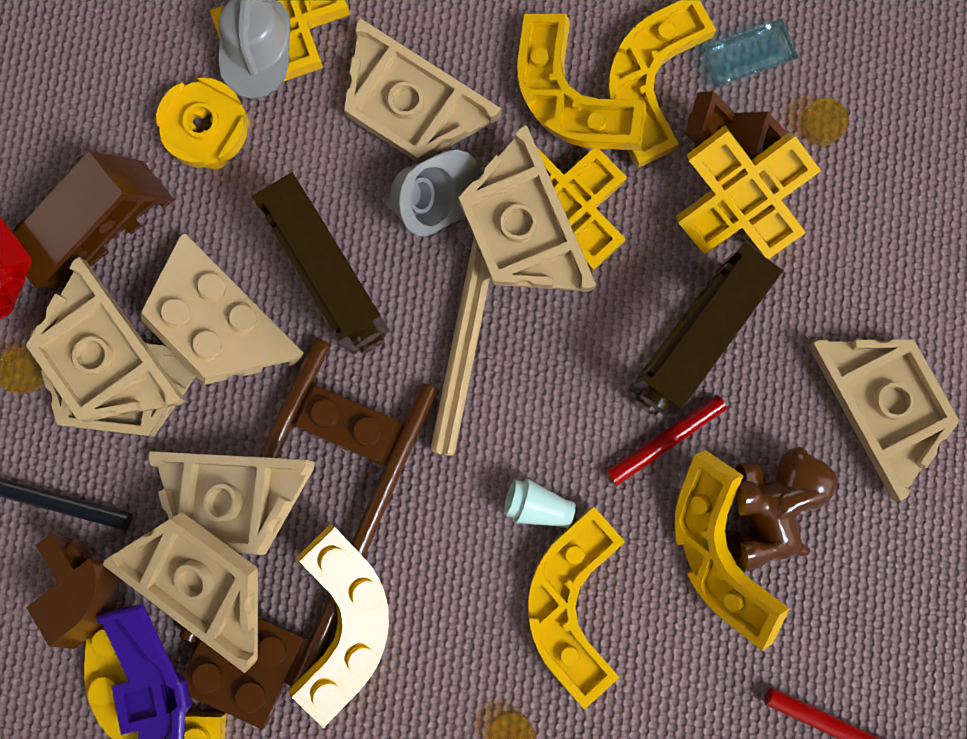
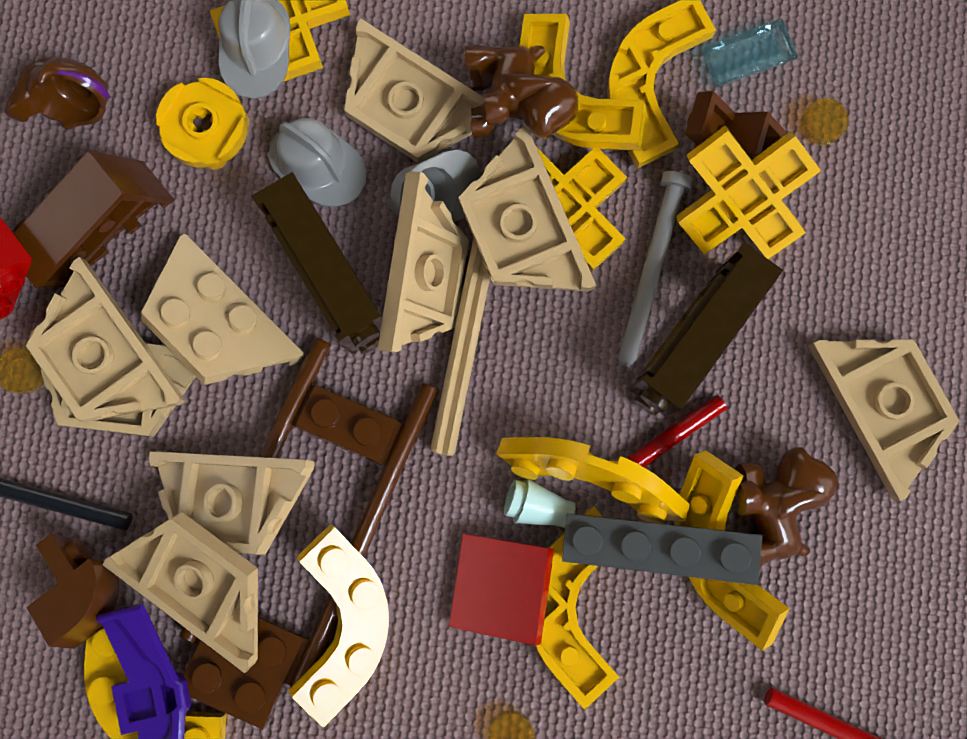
(59, 91): none -> reddish brown hair
(321, 161): none -> light grey piece
(423, 271): none -> tan wing
(501, 588): none -> red tile
(517, 92): none -> reddish brown animal
(570, 459): none -> yellow plate
(663, 548): none -> dark grey plate
(675, 185): none -> light grey bar

